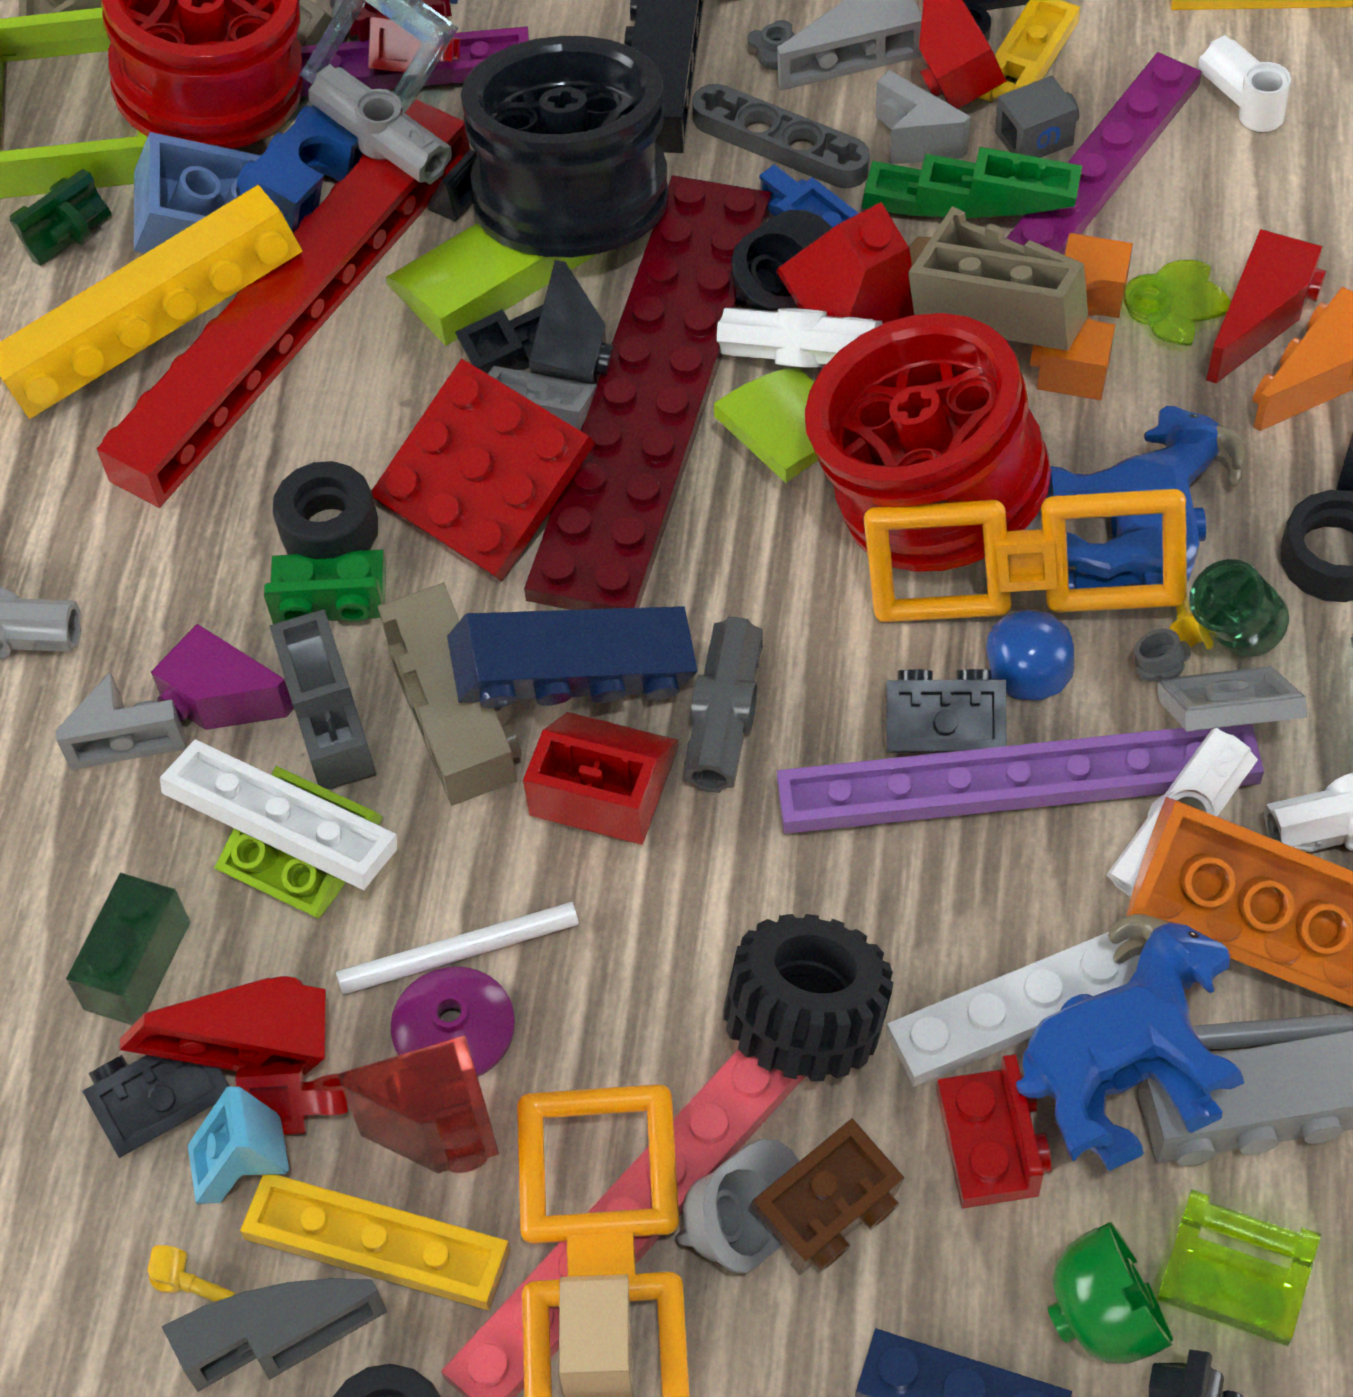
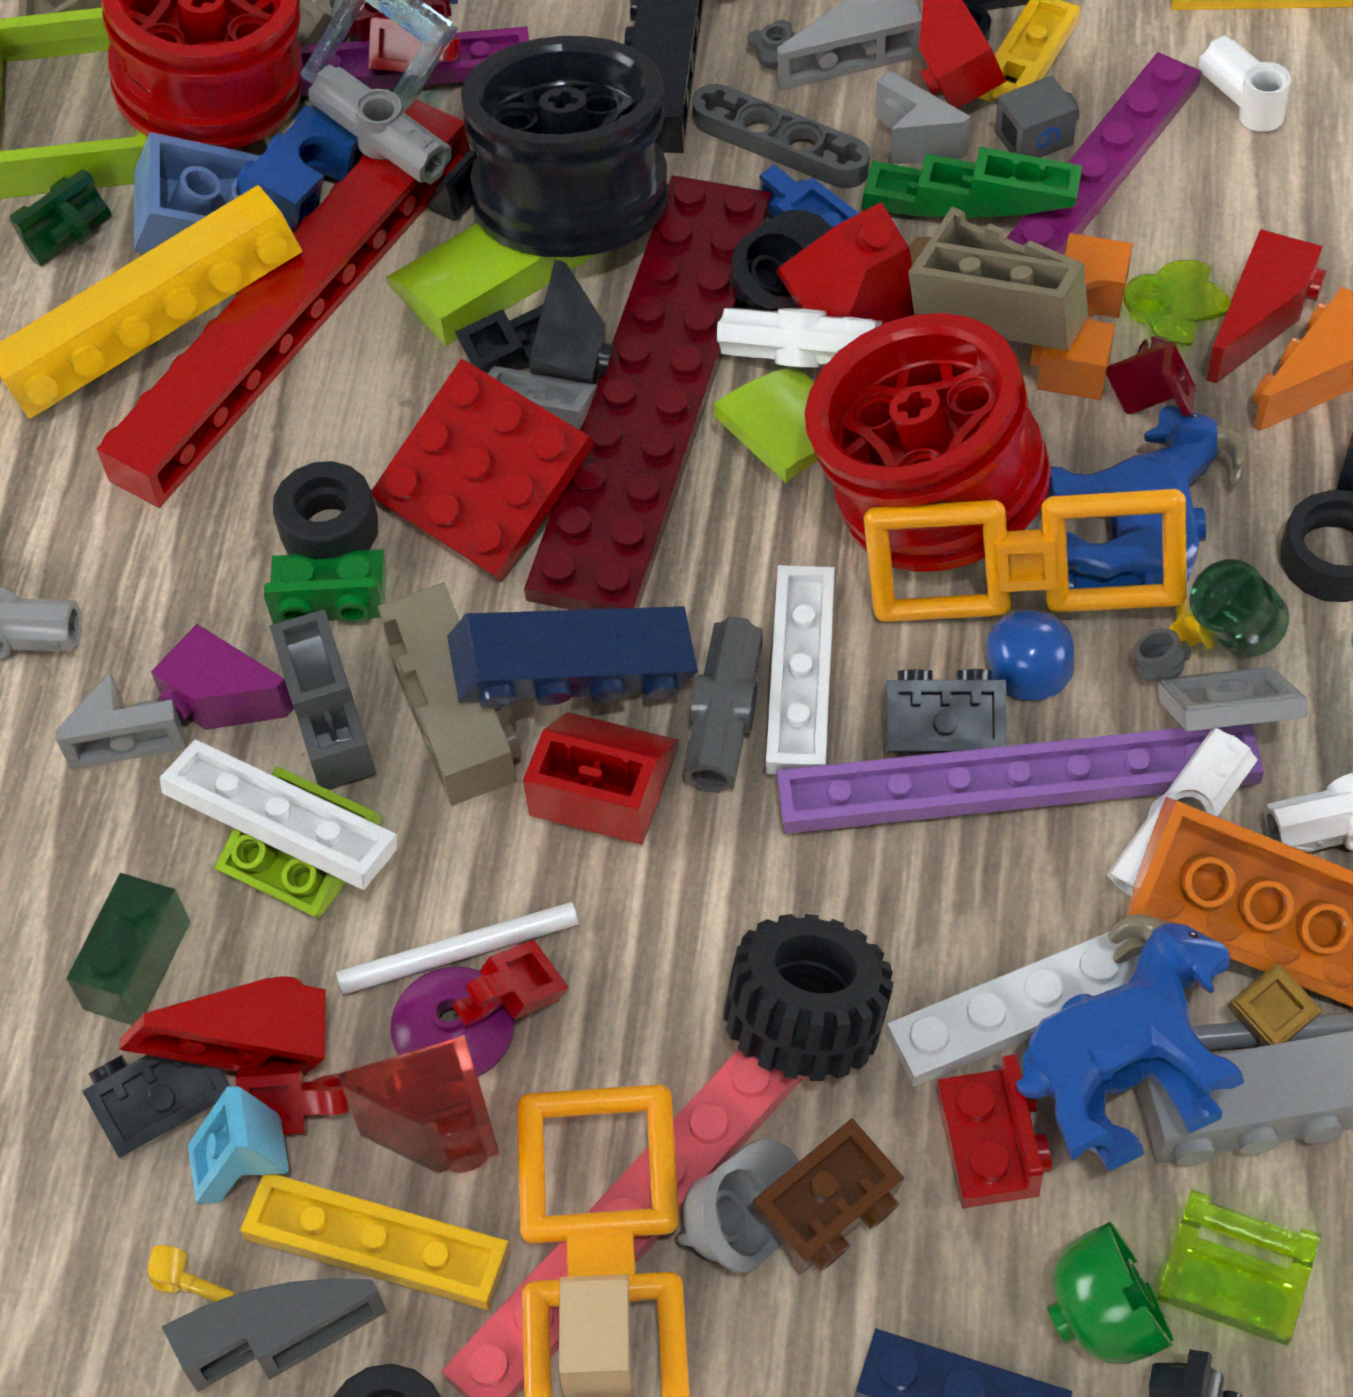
(513, 978): none -> red plate
(800, 668): none -> white plate
(1153, 378): none -> dark red bracket
(1274, 1007): none -> pearl gold tile

